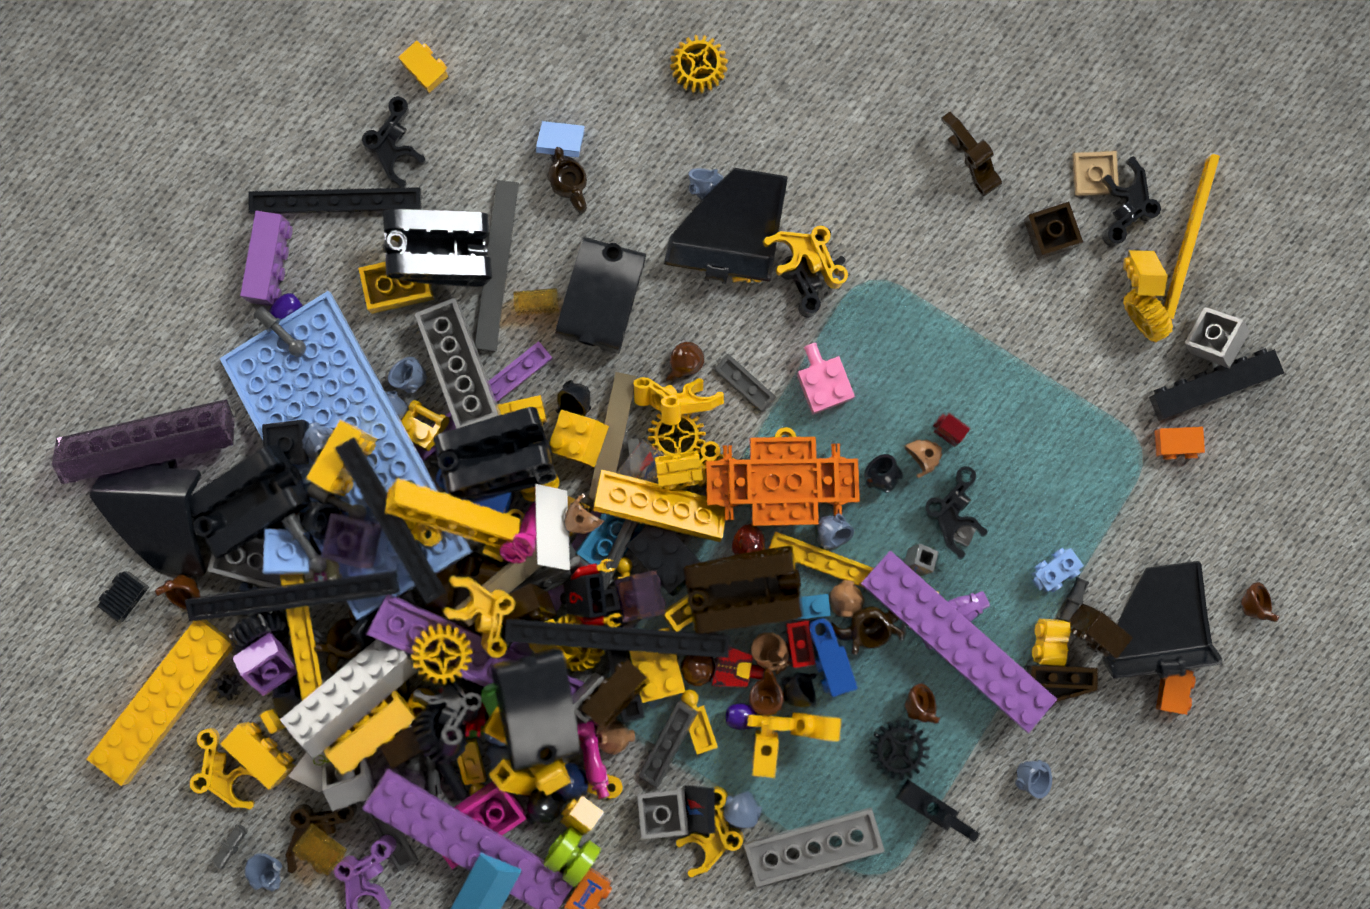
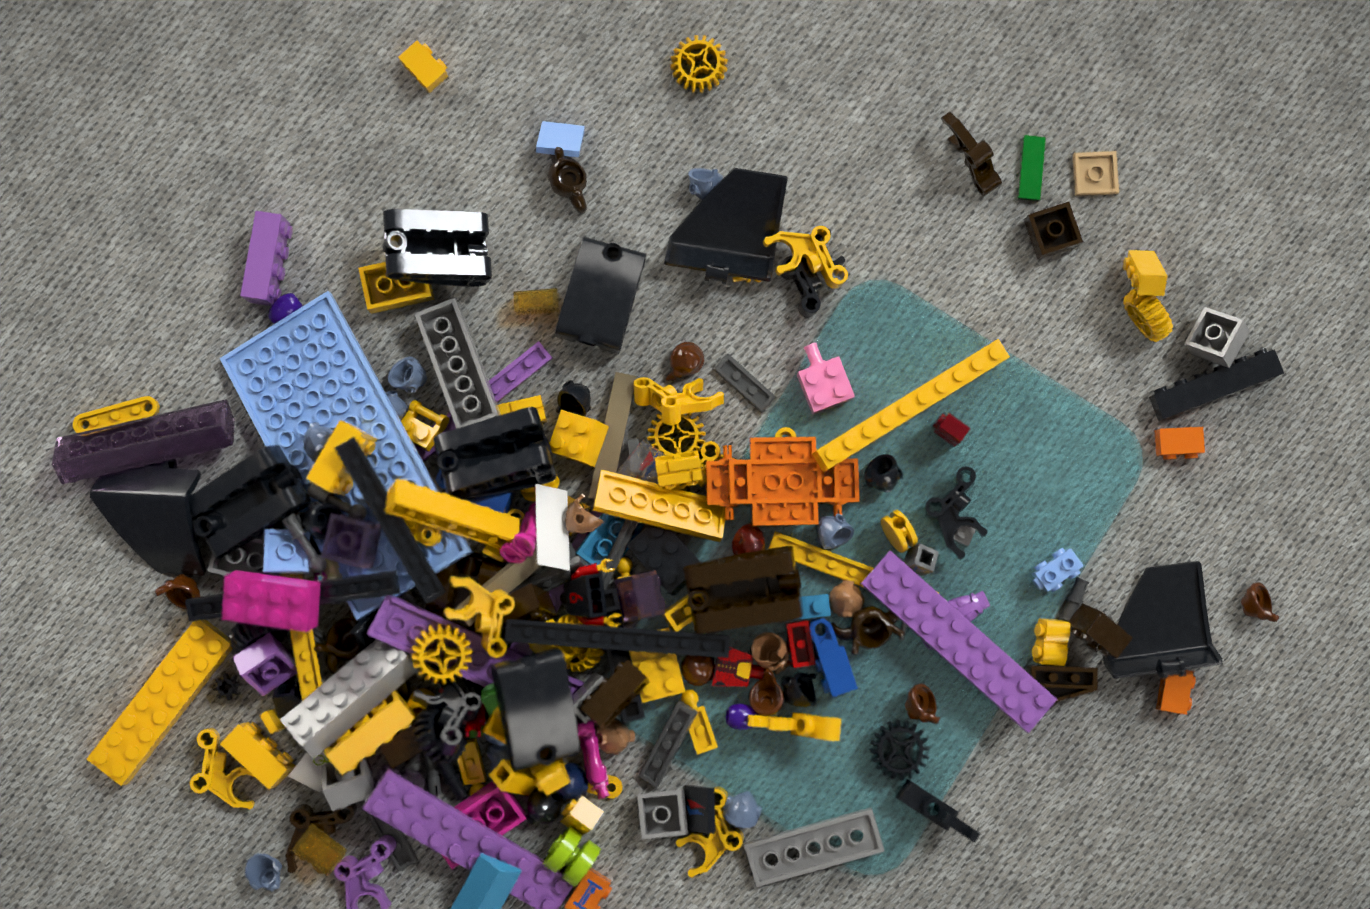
(116, 414): none -> yellow plate
(122, 596): black brick -> none
(229, 846): dark grey pin -> none
(271, 600): none -> dark pink brick
(289, 437): black tile -> none
(296, 347): dark grey pin -> none
(335, 200): black plate -> none
(388, 137): black piece -> none
(499, 252): dark grey tile -> none
(765, 752): yellow torso -> none
(899, 531): none -> yellow head
(910, 405): none -> yellow brick
(926, 454): medium nougat helmet -> none
(1031, 168): none -> green tile
(1034, 778): sand blue helmet -> none
(1136, 201): black piece -> none
(1191, 234): yellow tile -> none

